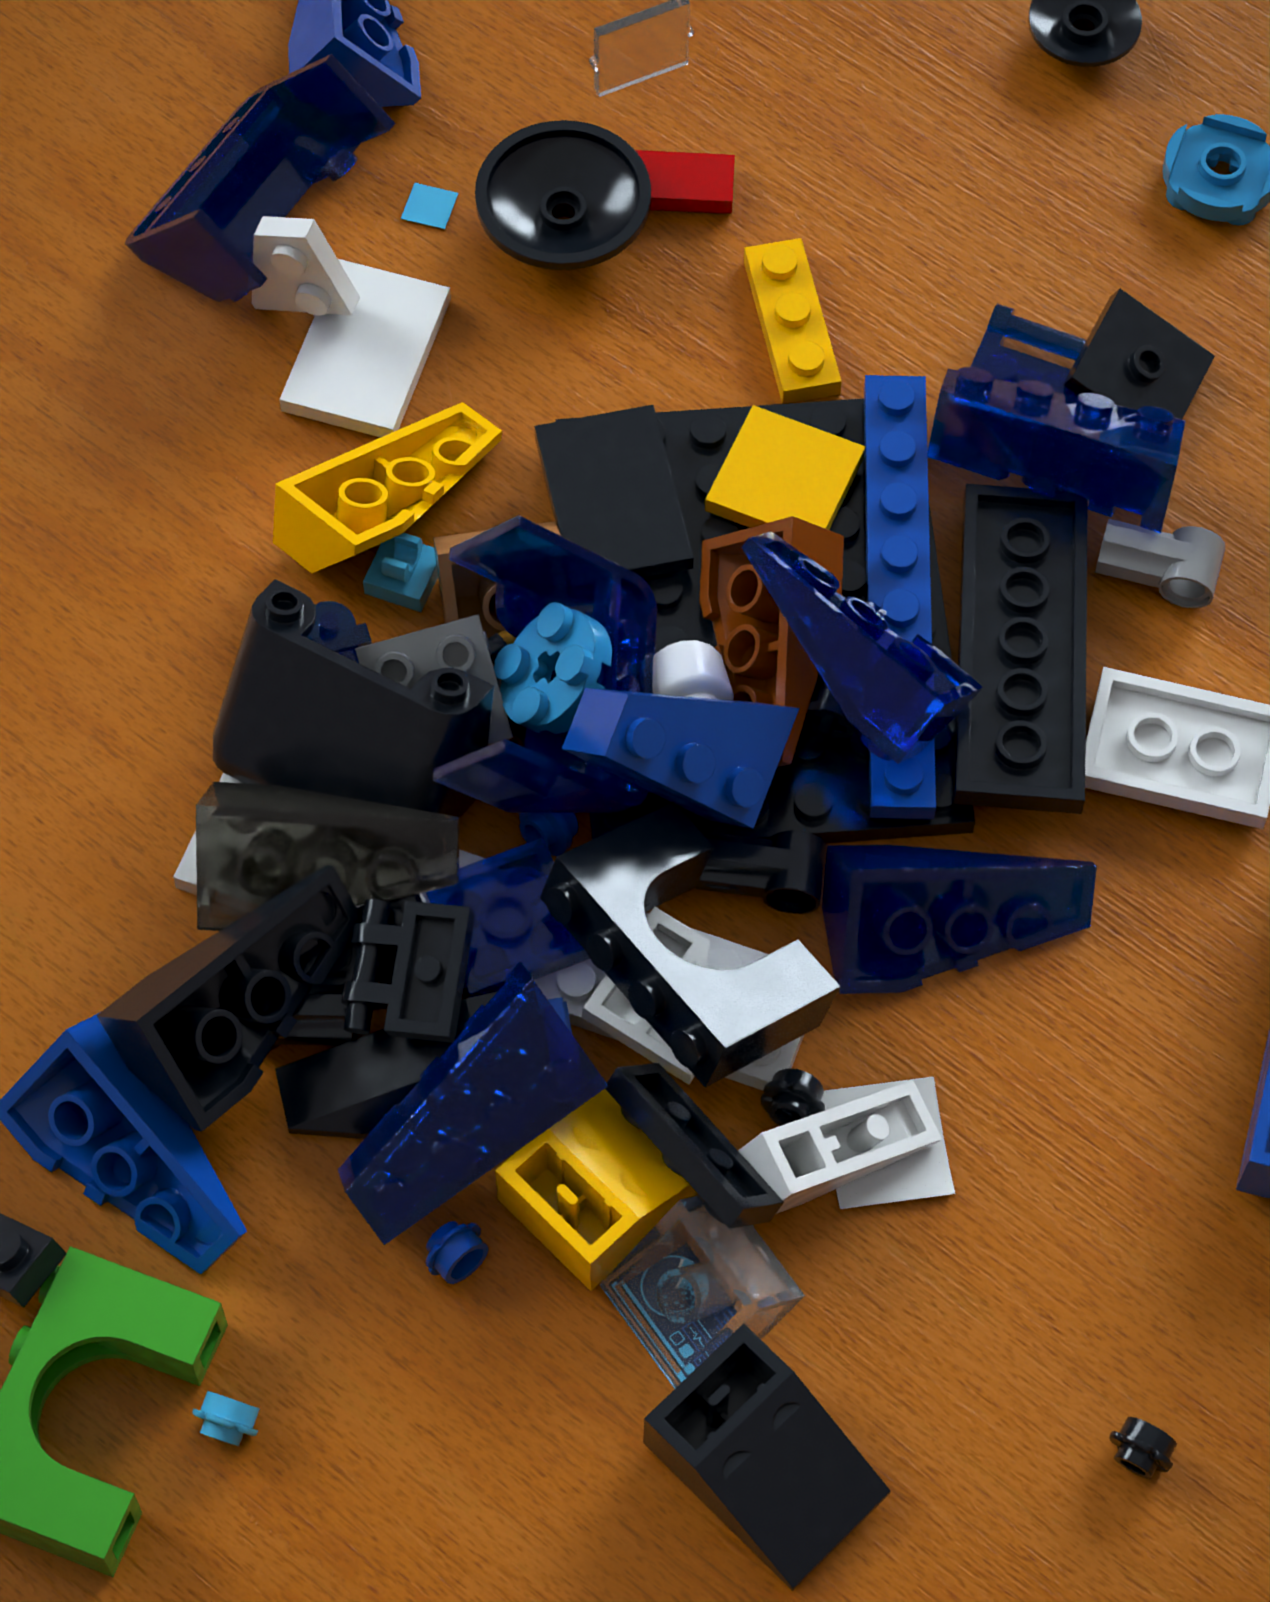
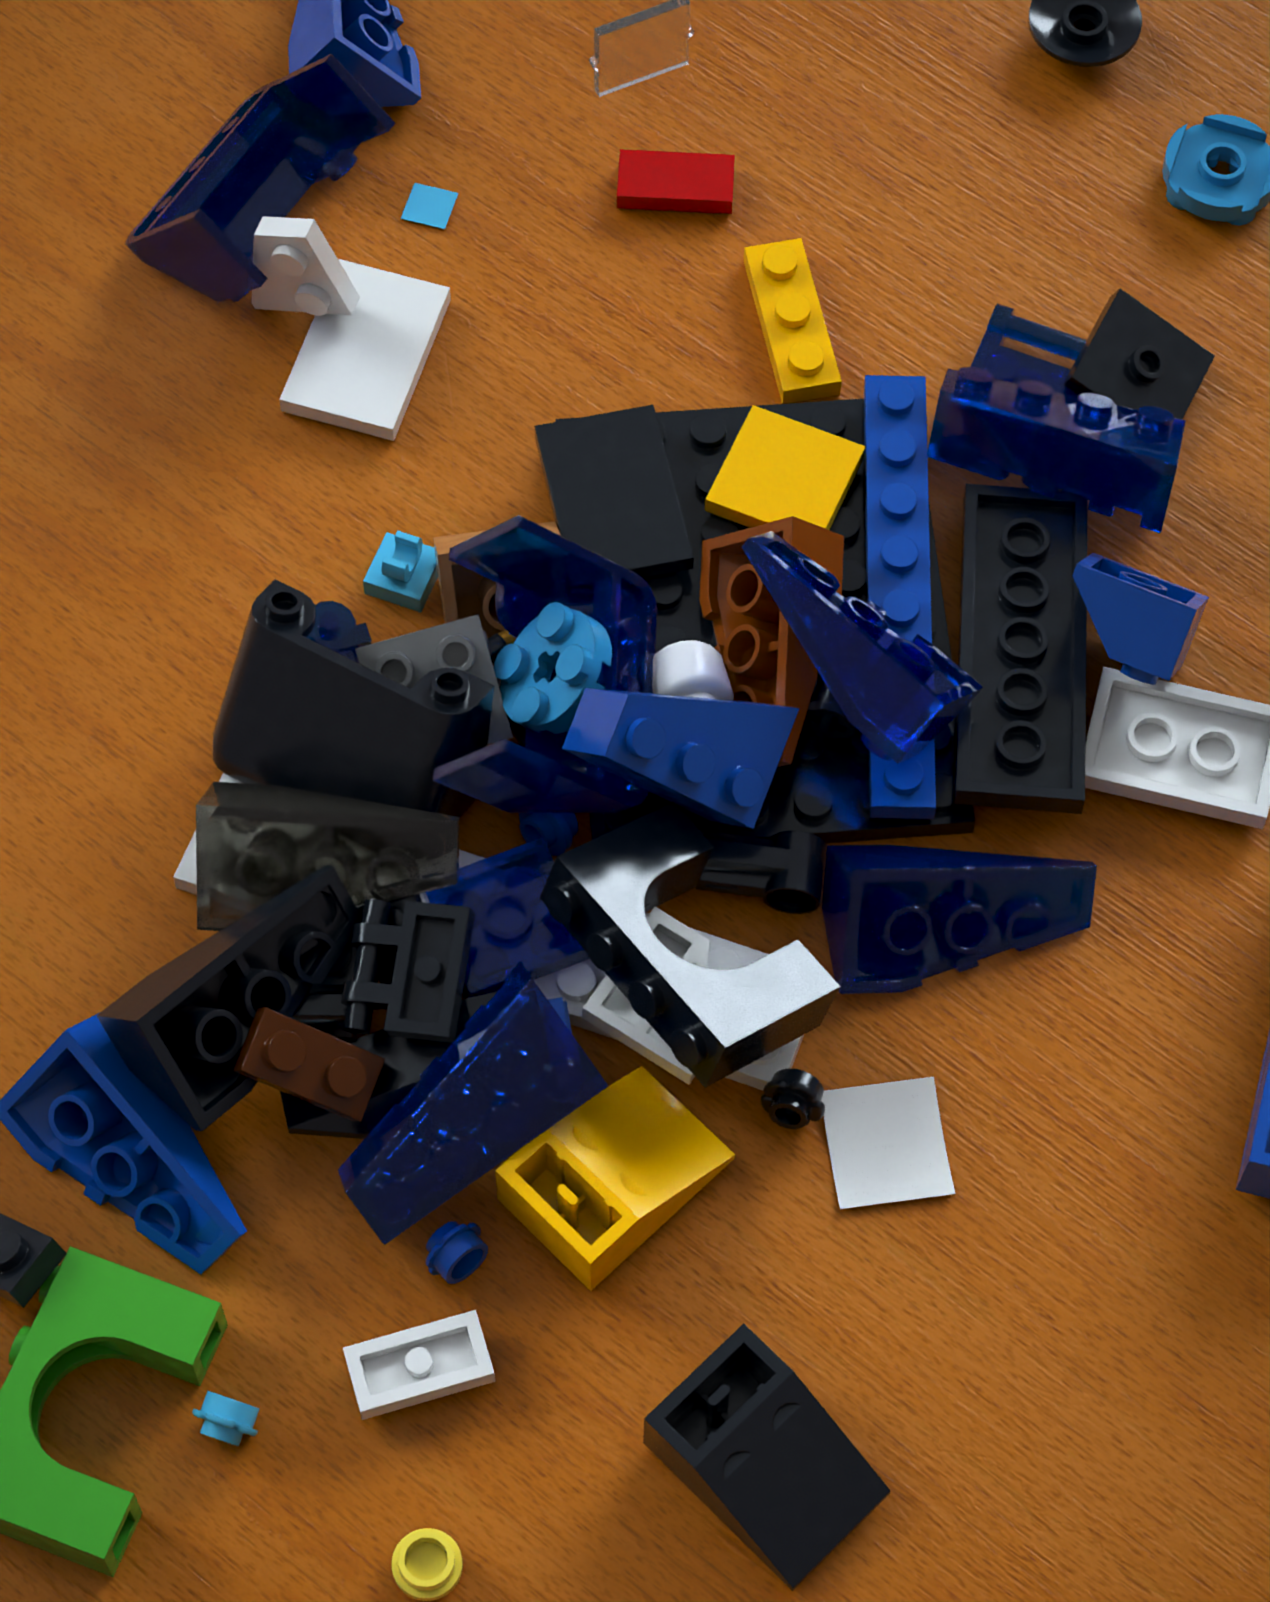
(309, 1064): none -> reddish brown plate
(377, 487): yellow wedge -> none
(419, 1364): none -> white plate
(427, 1564): none -> light yellow plate
(559, 173): black dish -> none
(693, 1146): black plate -> none
(696, 1286): clear slope -> none
(841, 1144): white slope -> none
(1139, 617): none -> blue slope
(1143, 1447): black plate -> none
(1179, 563): light grey piece -> none

